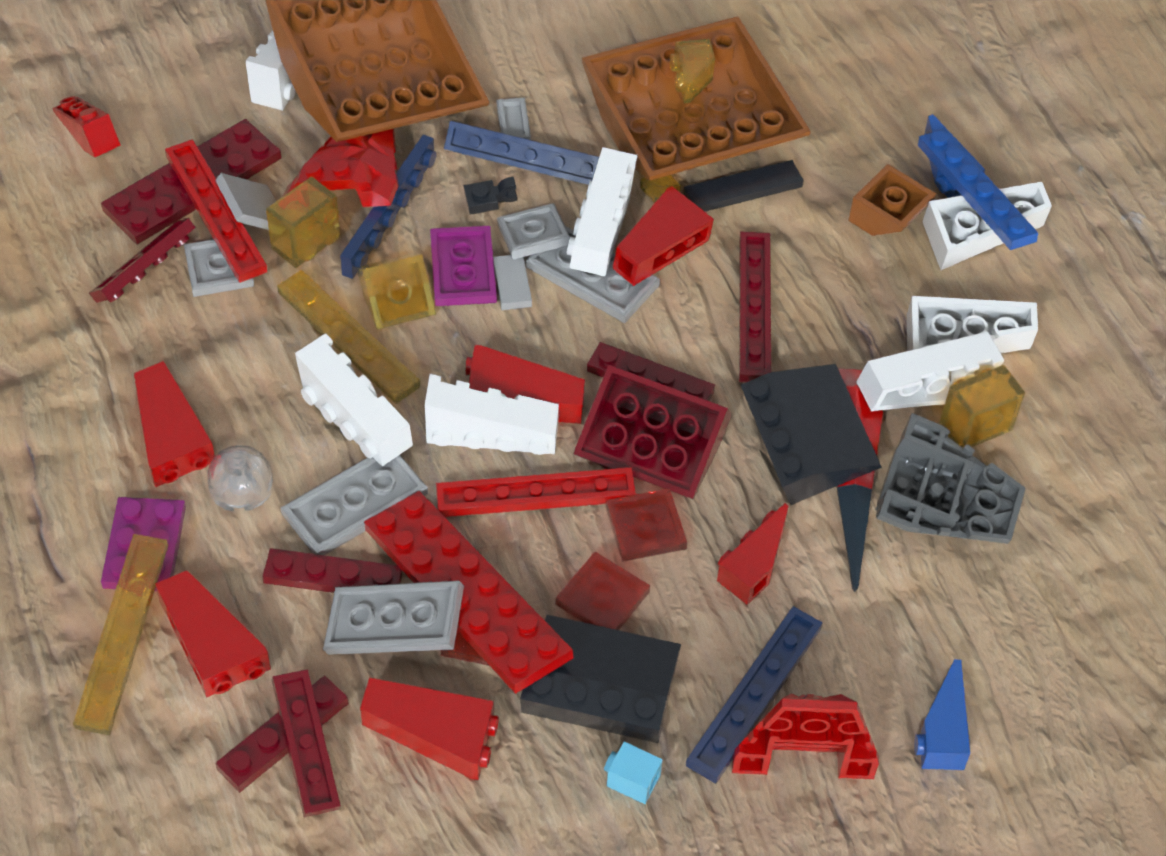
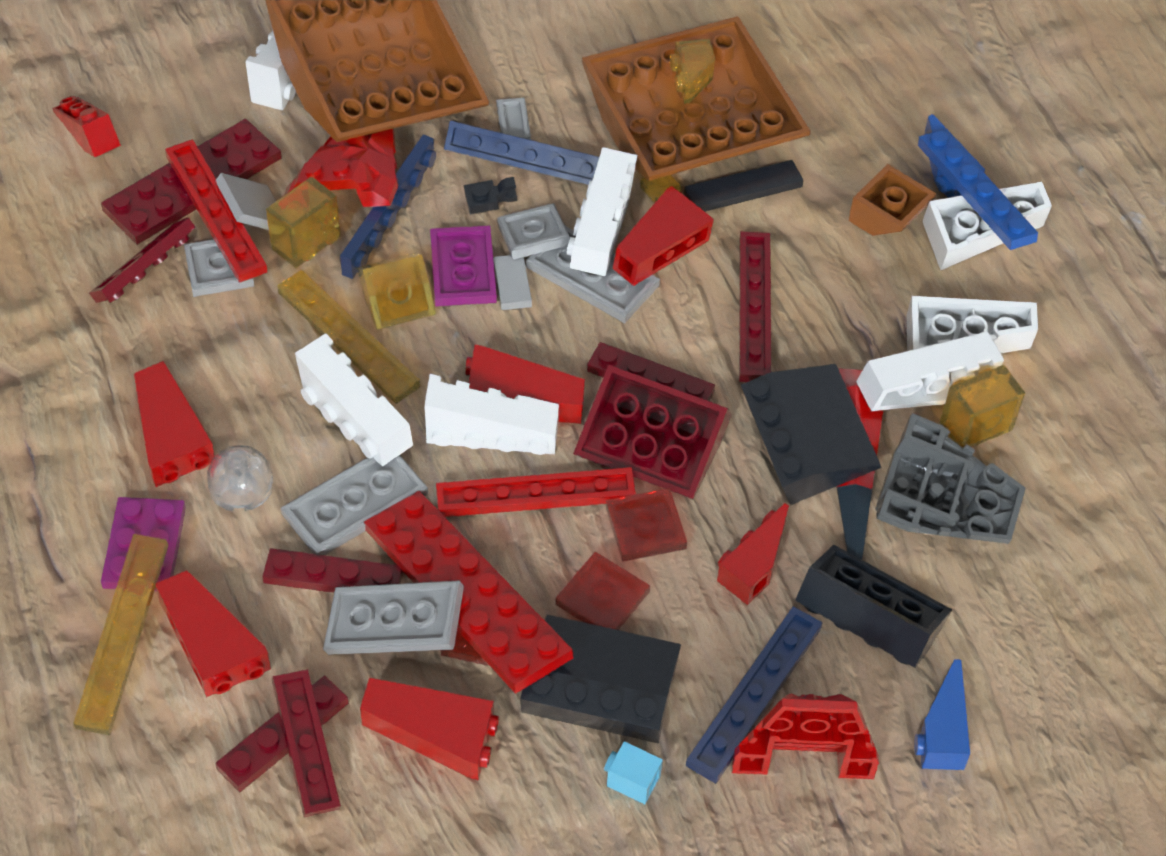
(872, 605): none -> black slope

